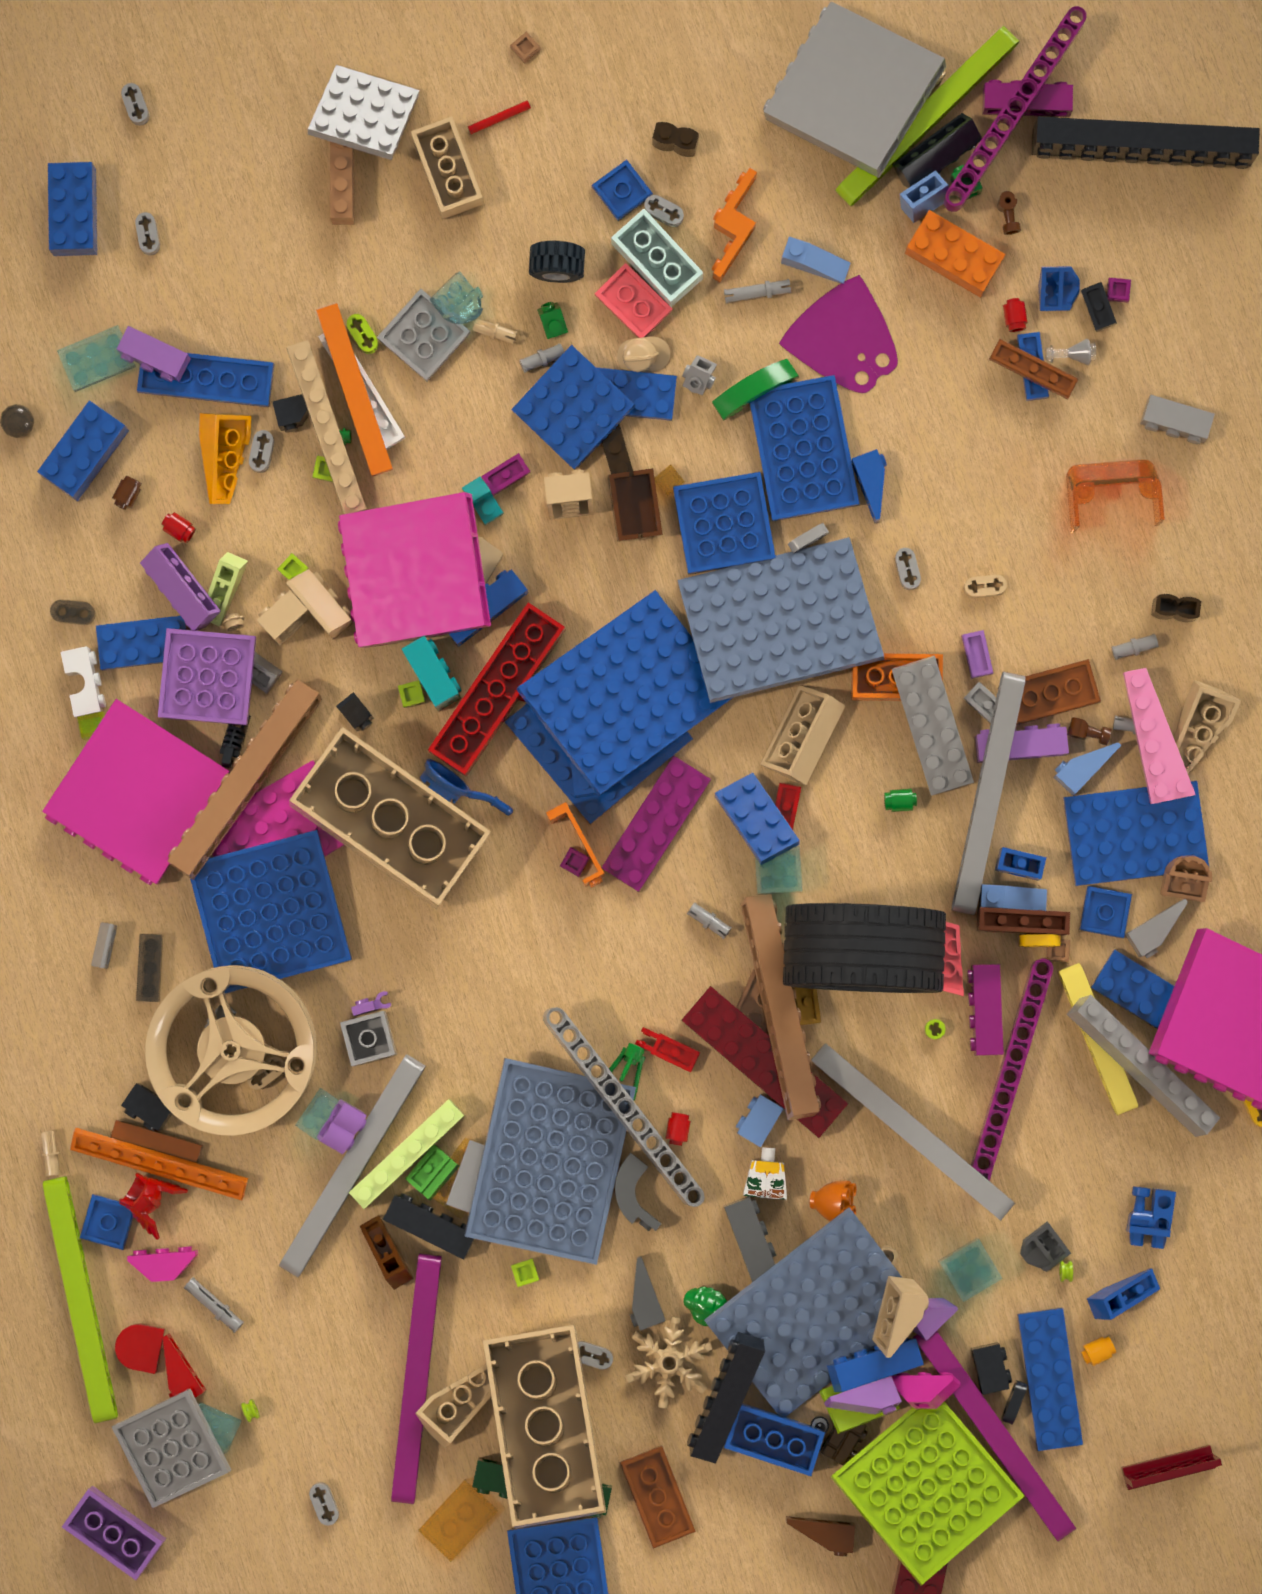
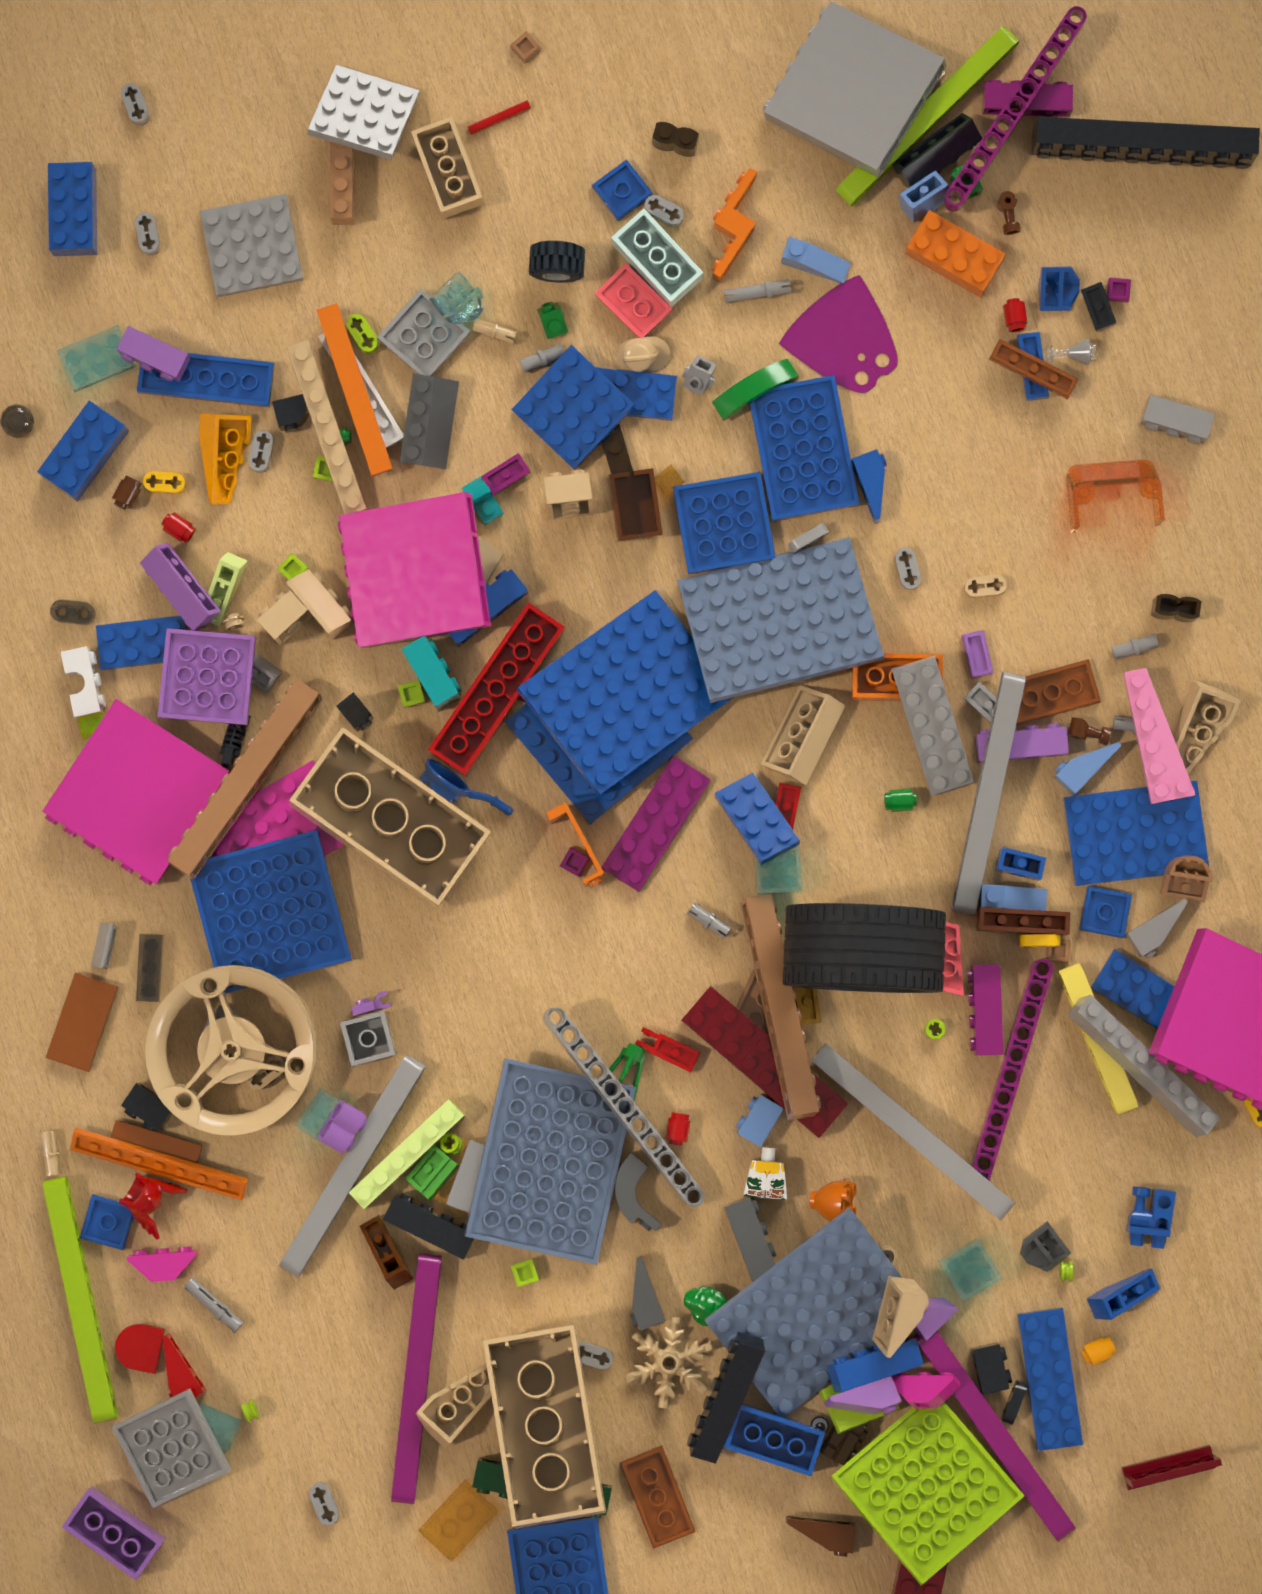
(82, 1022): none -> dark orange tile
(165, 477): none -> yellow beam
(251, 245): none -> light grey plate
(429, 421): none -> dark grey slope
(446, 1139): none -> lime bush

